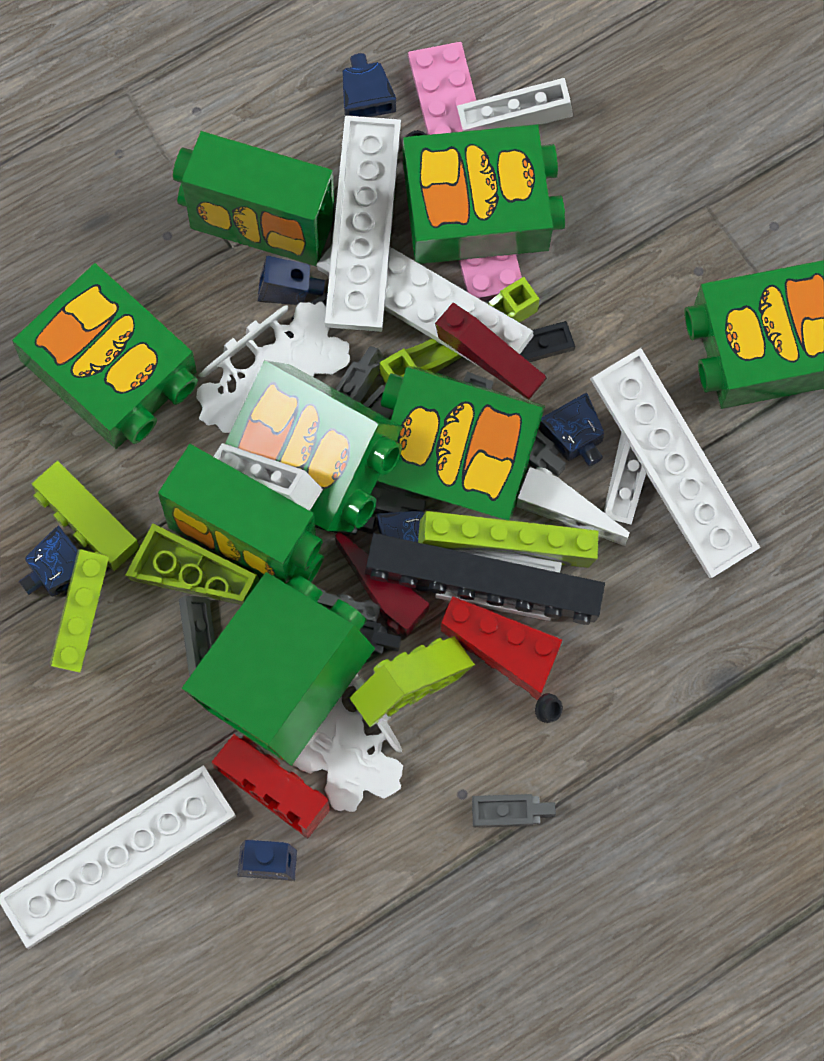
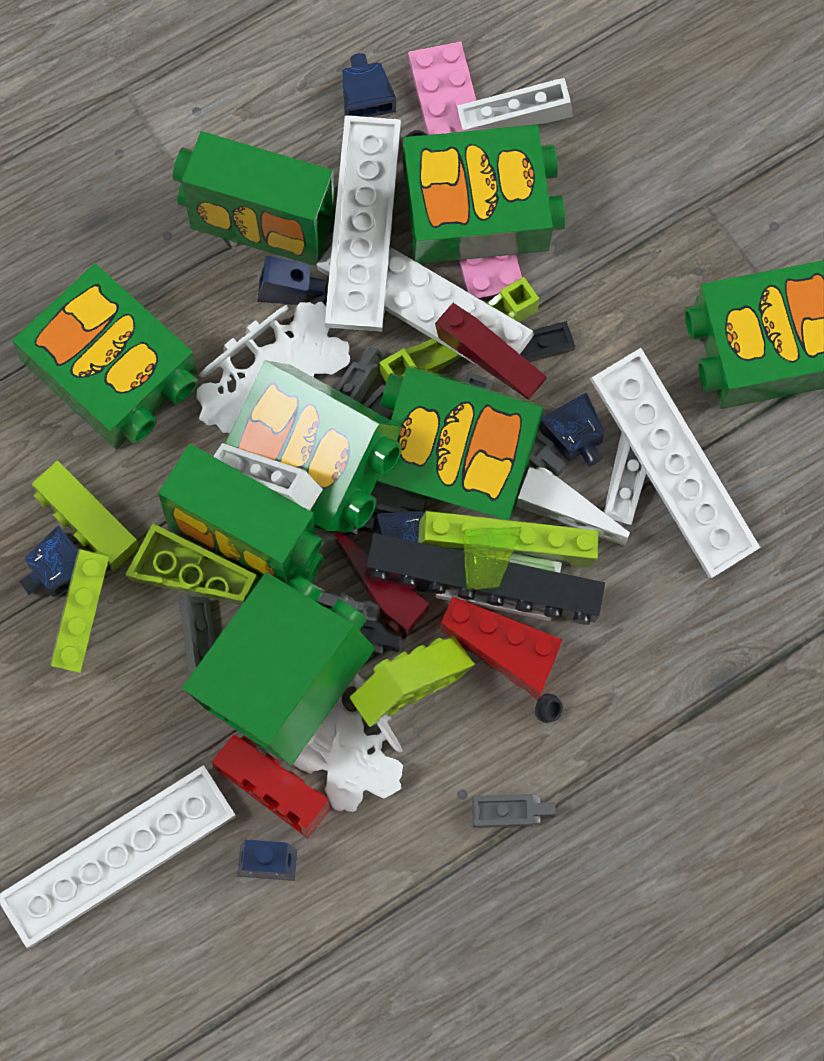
(488, 554): none -> clear neon green wing

